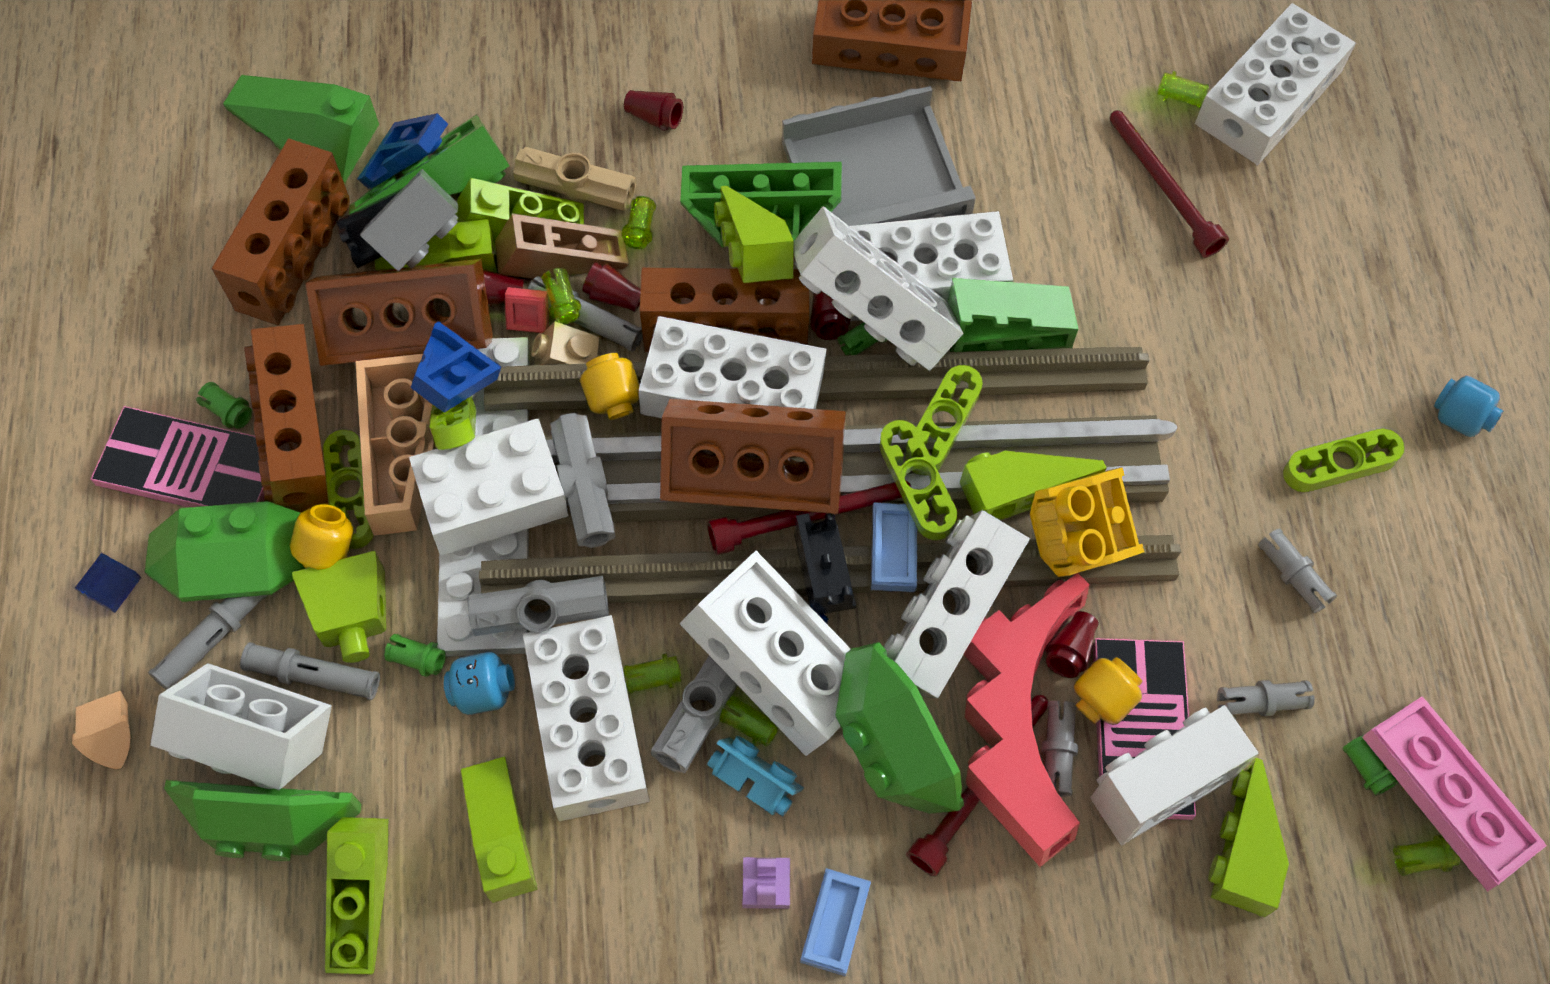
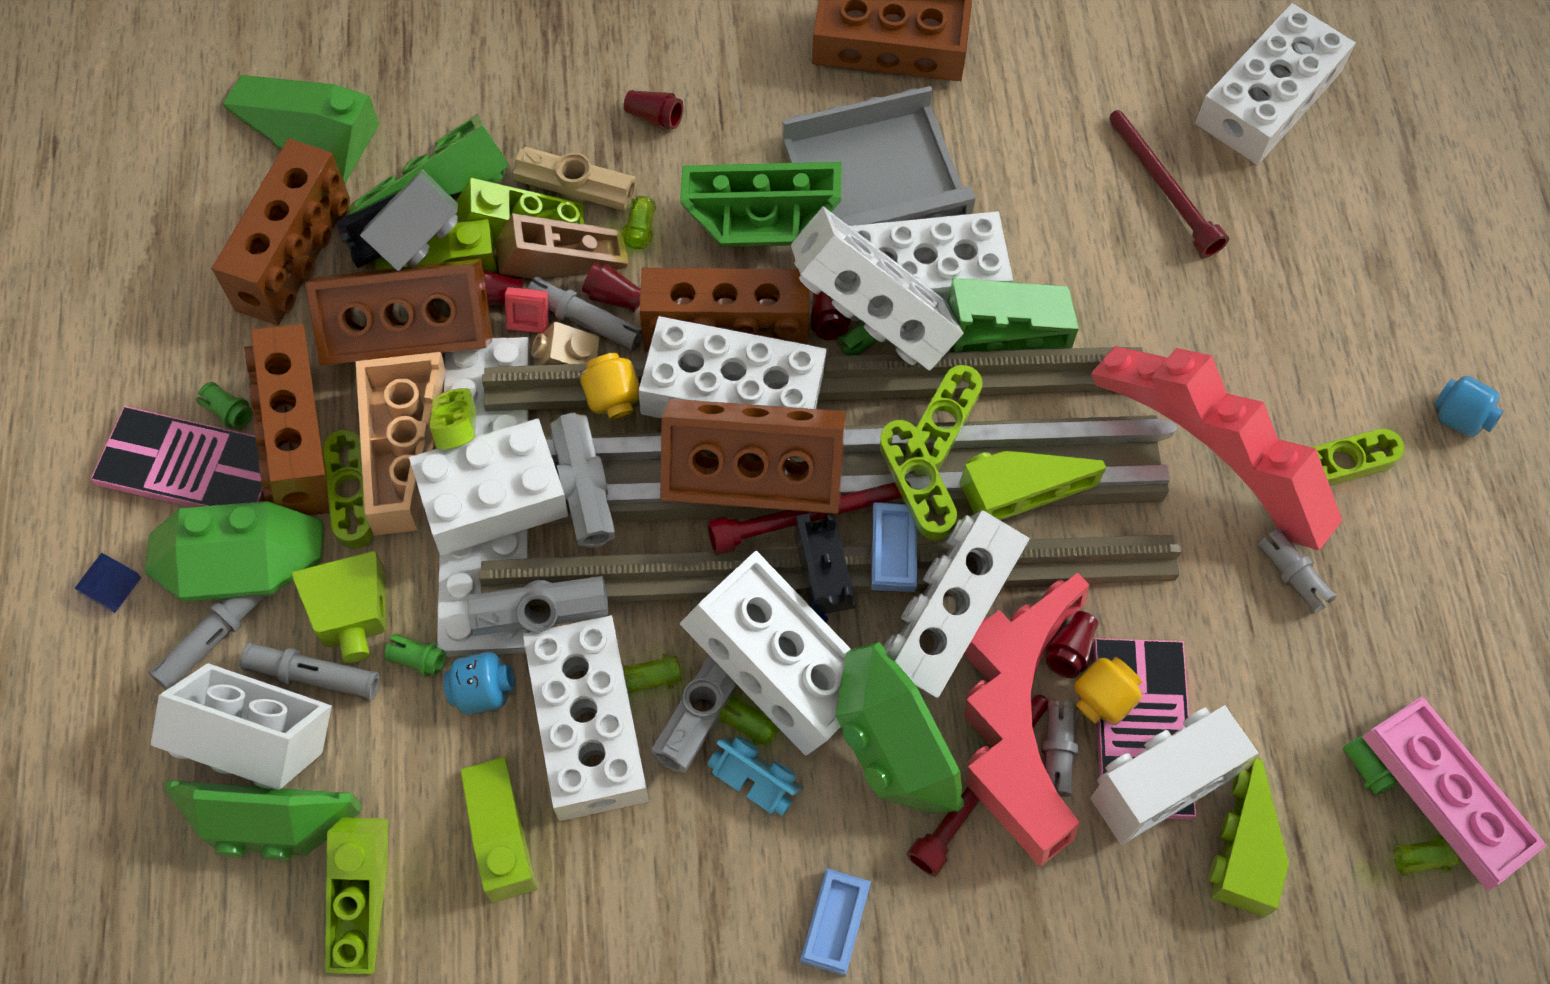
(103, 730): light nougat tile -> none
(321, 537): yellow head -> none
(403, 146): blue wing -> none
(452, 369): blue wing -> none
(563, 304): clear neon green pin -> none
(755, 237): lime slope -> none
(766, 883): lavender tile -> none
(1084, 523): yellow slope -> none
(1182, 89): clear neon green pin -> none
(1237, 428): none -> coral arch
(1266, 697): light grey pin -> none

